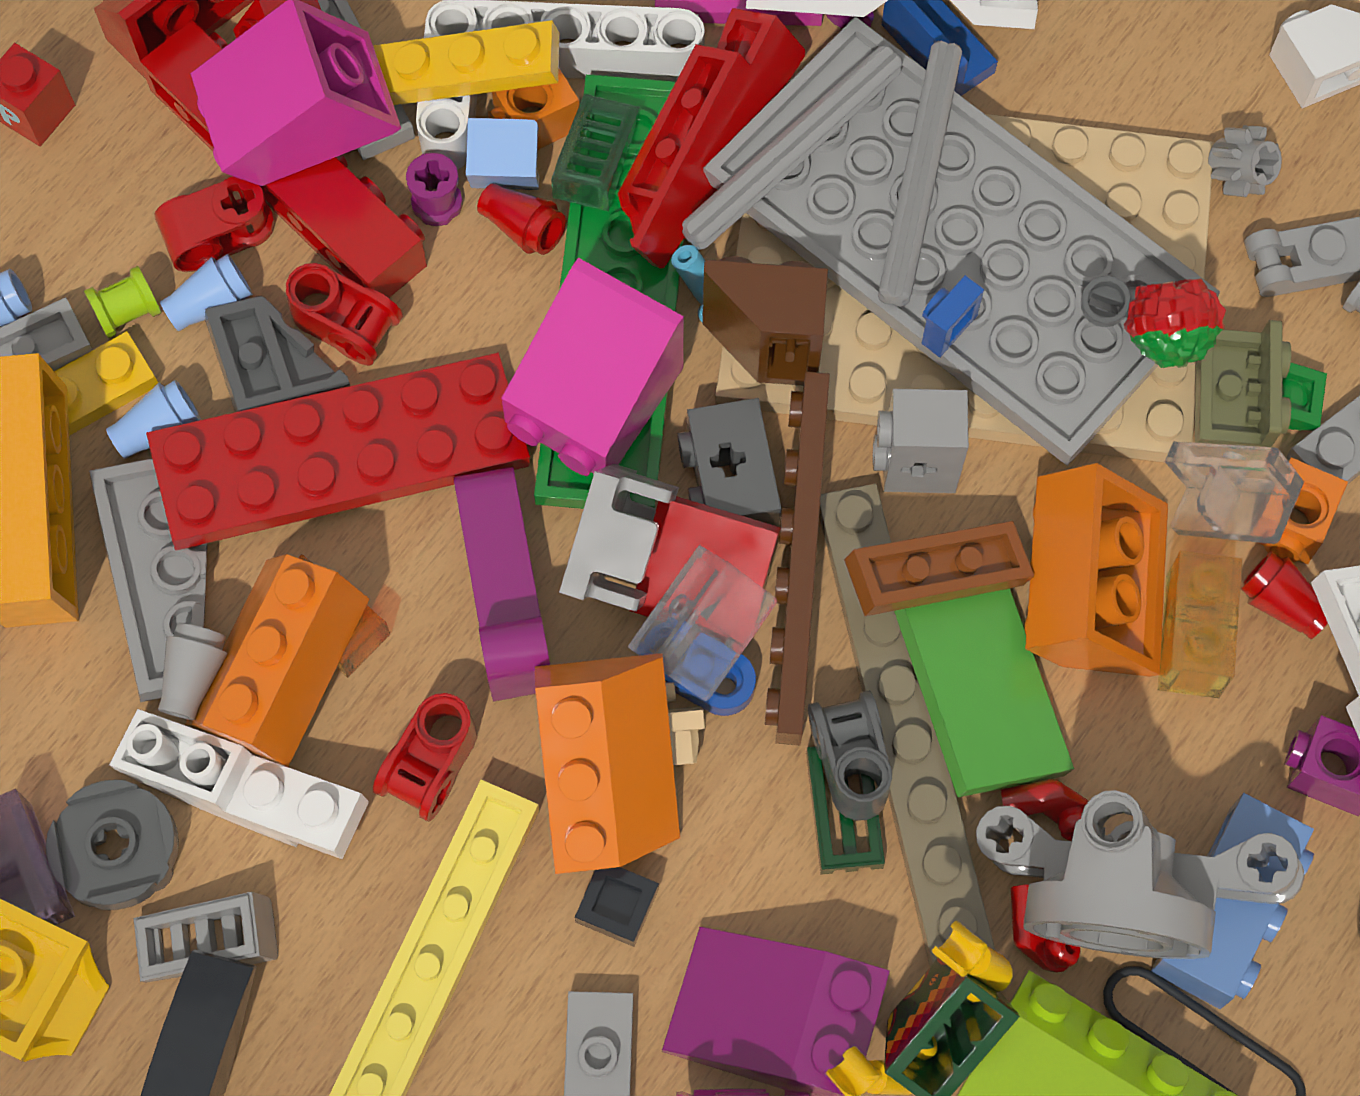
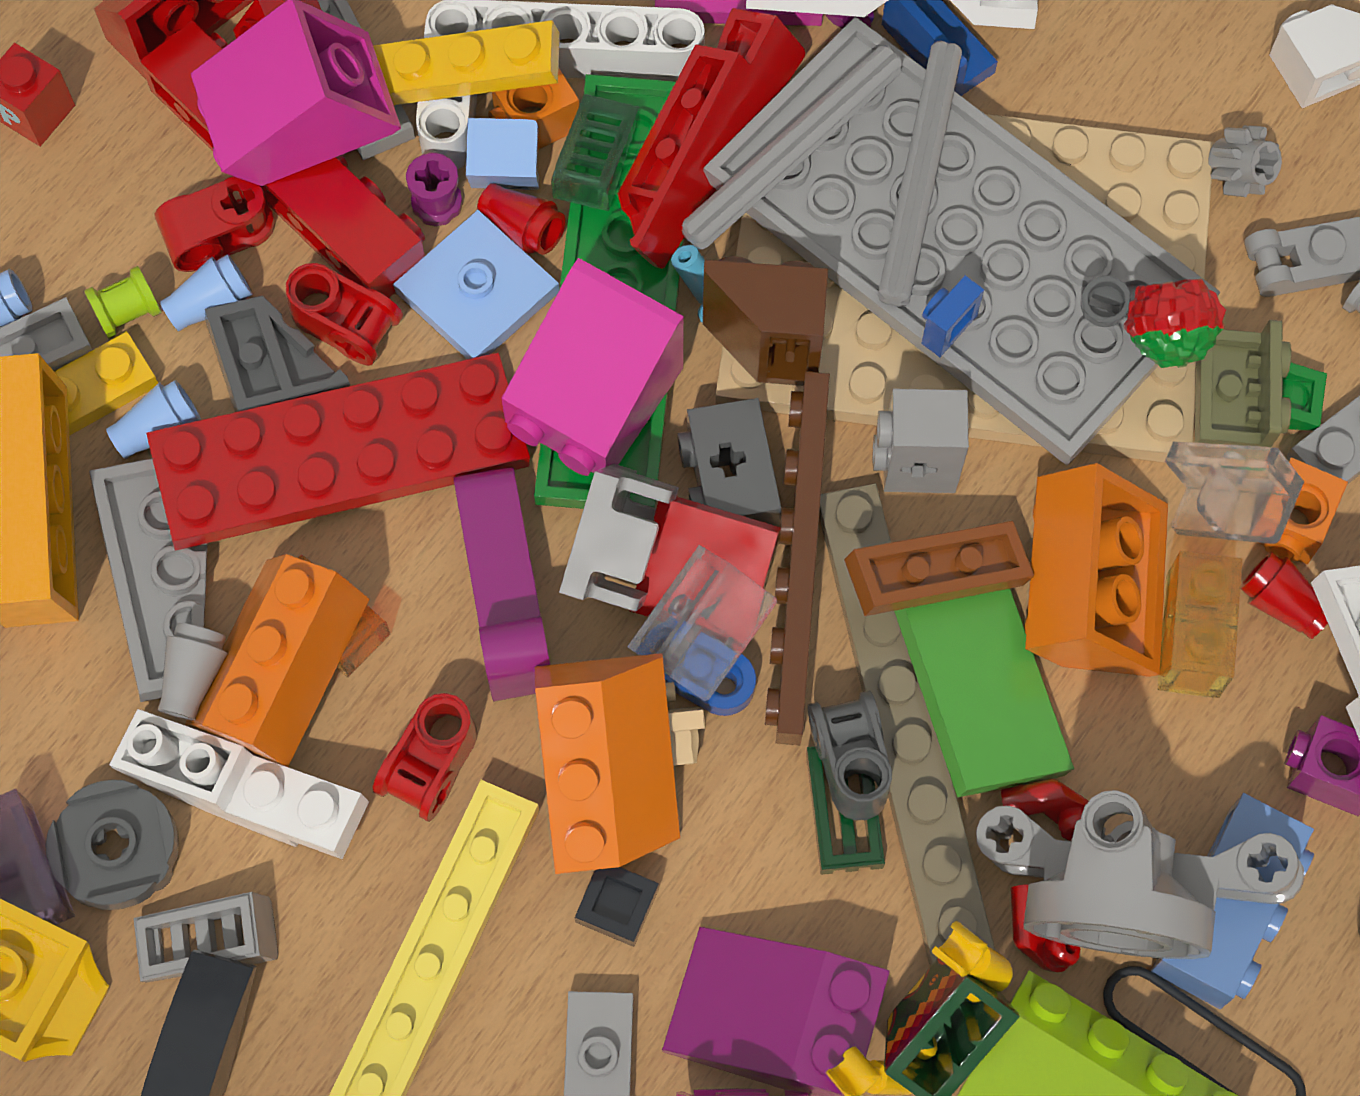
(476, 287): none -> light blue plate

